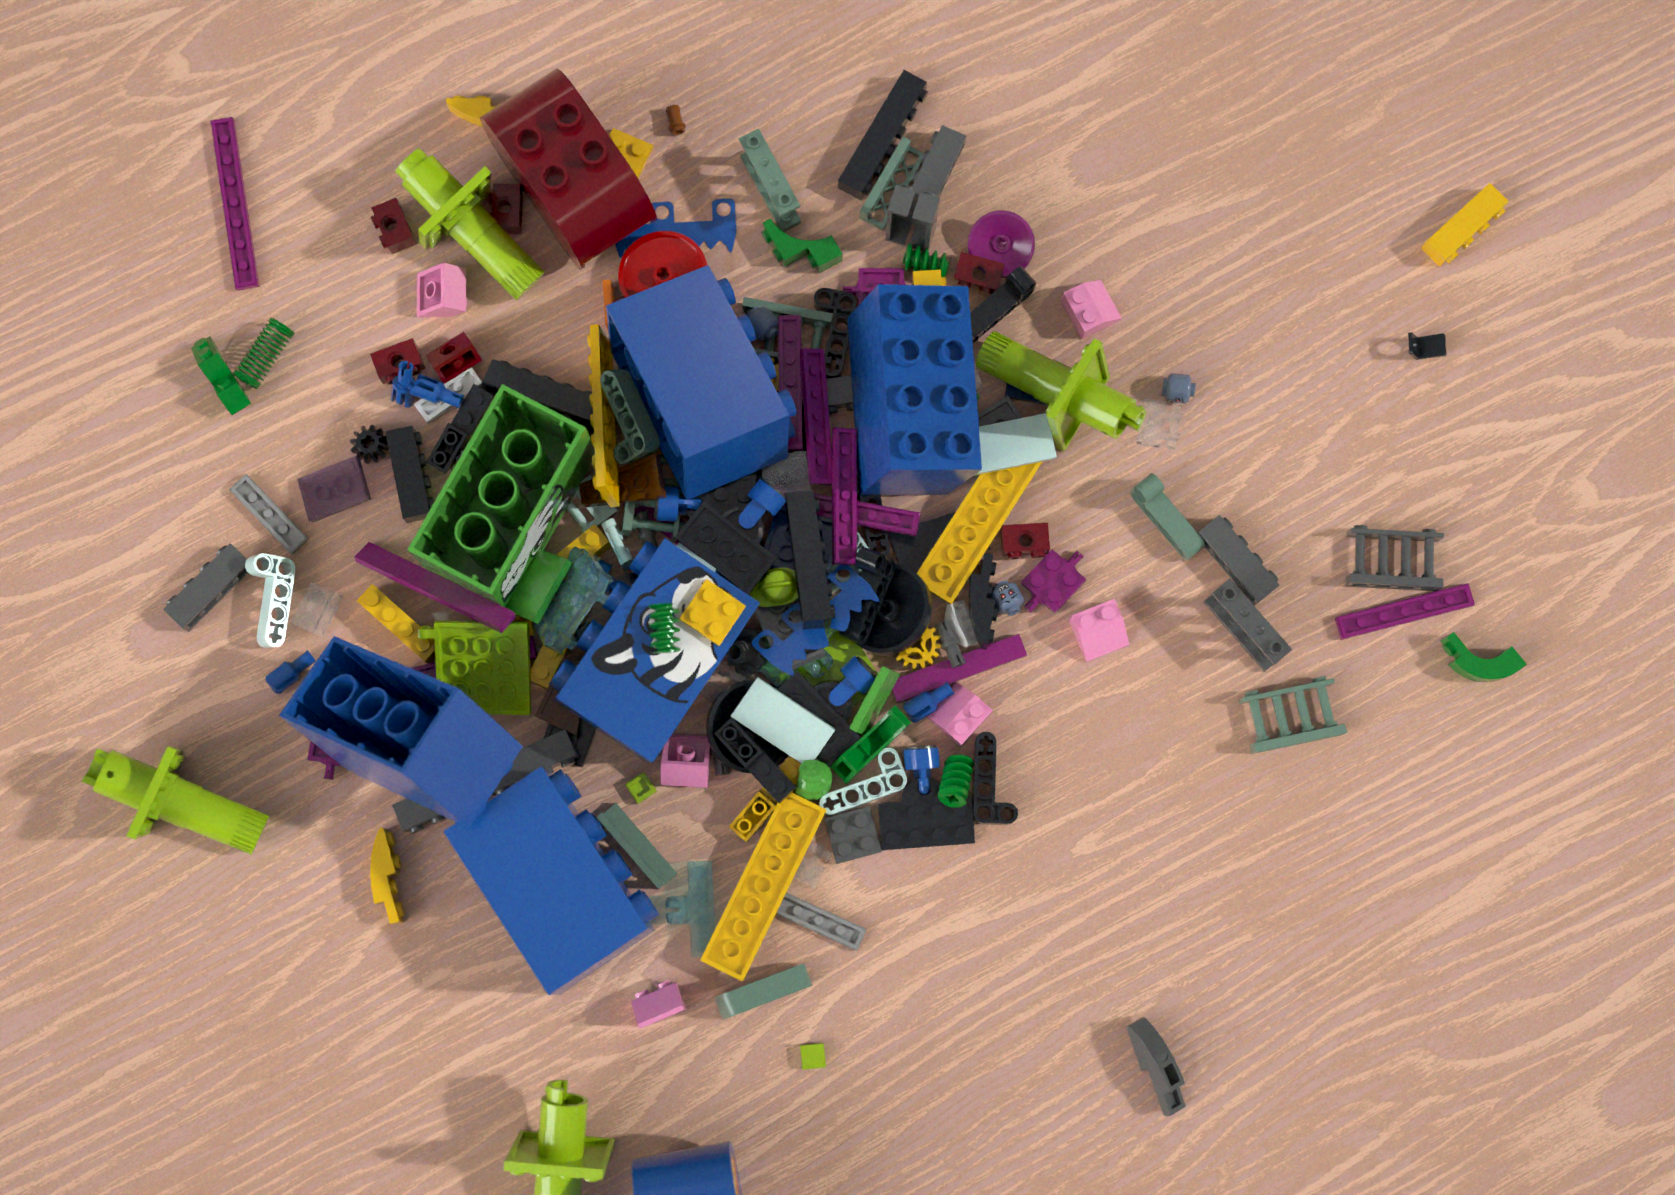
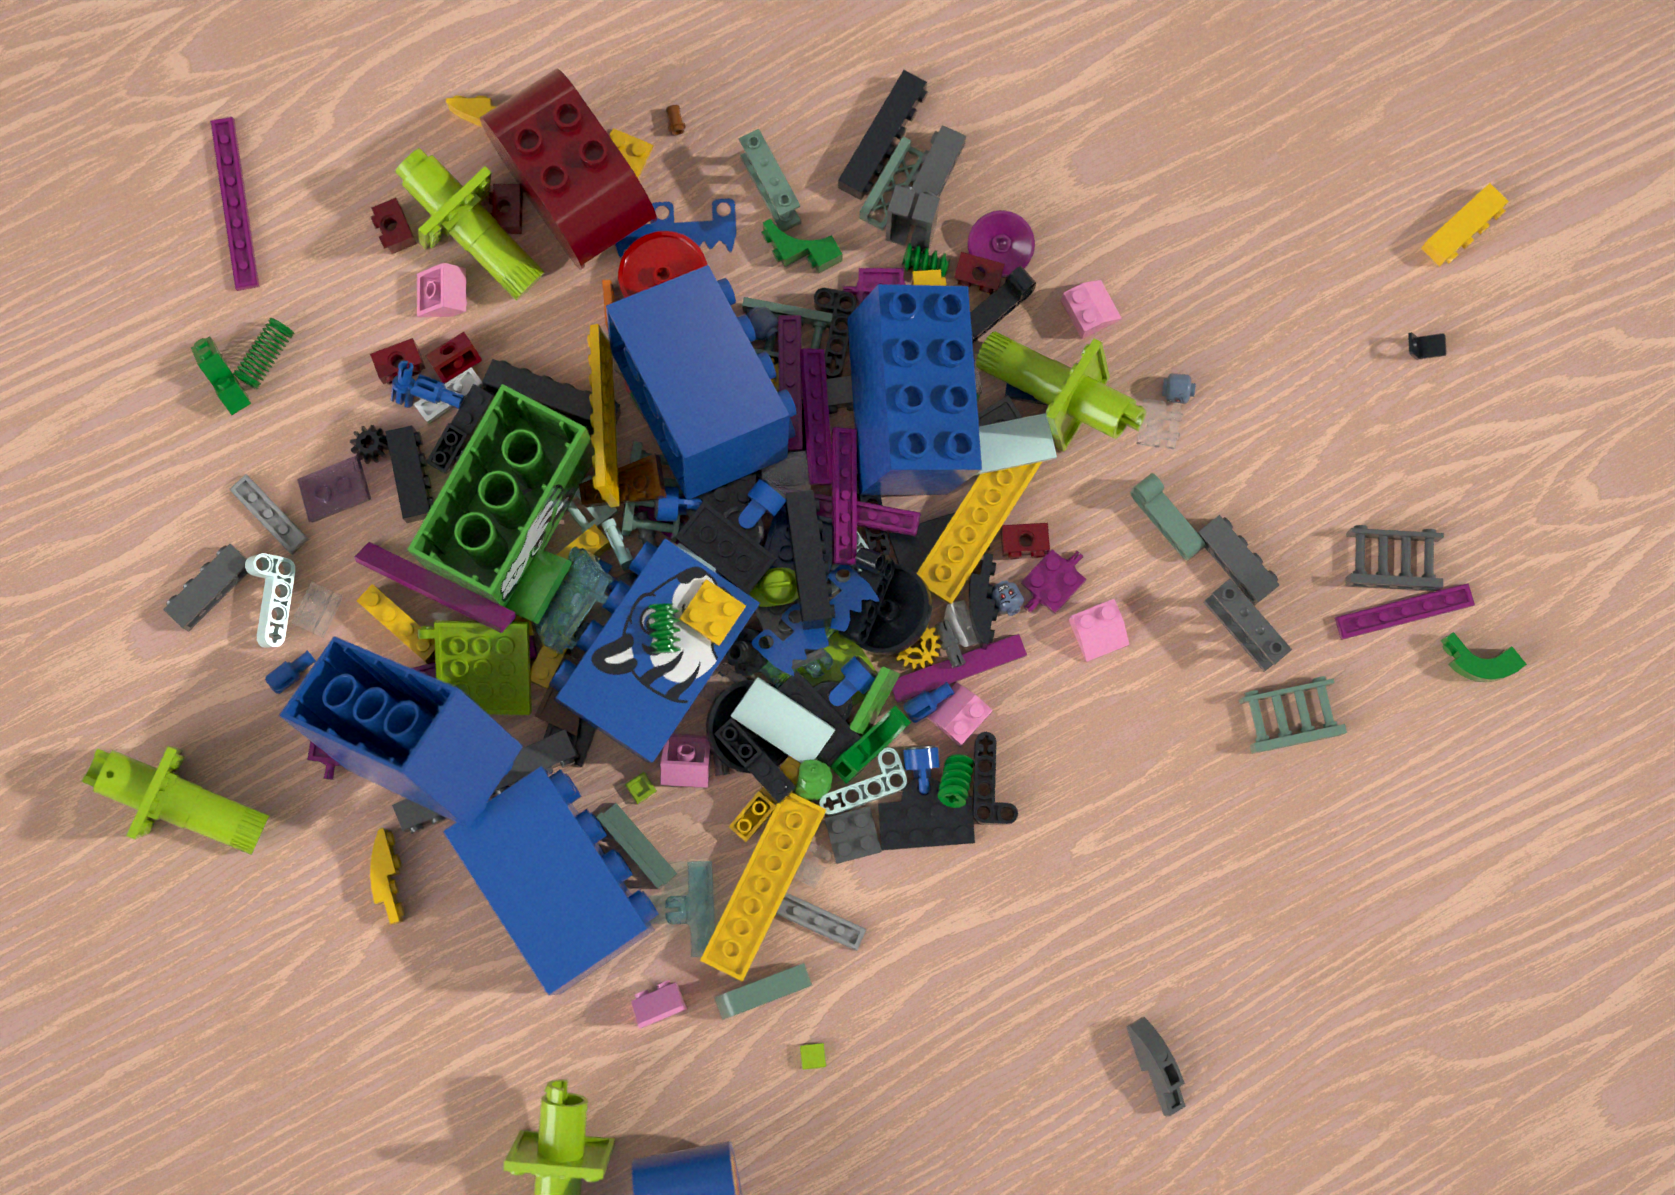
(631, 415): sand green beam -> none

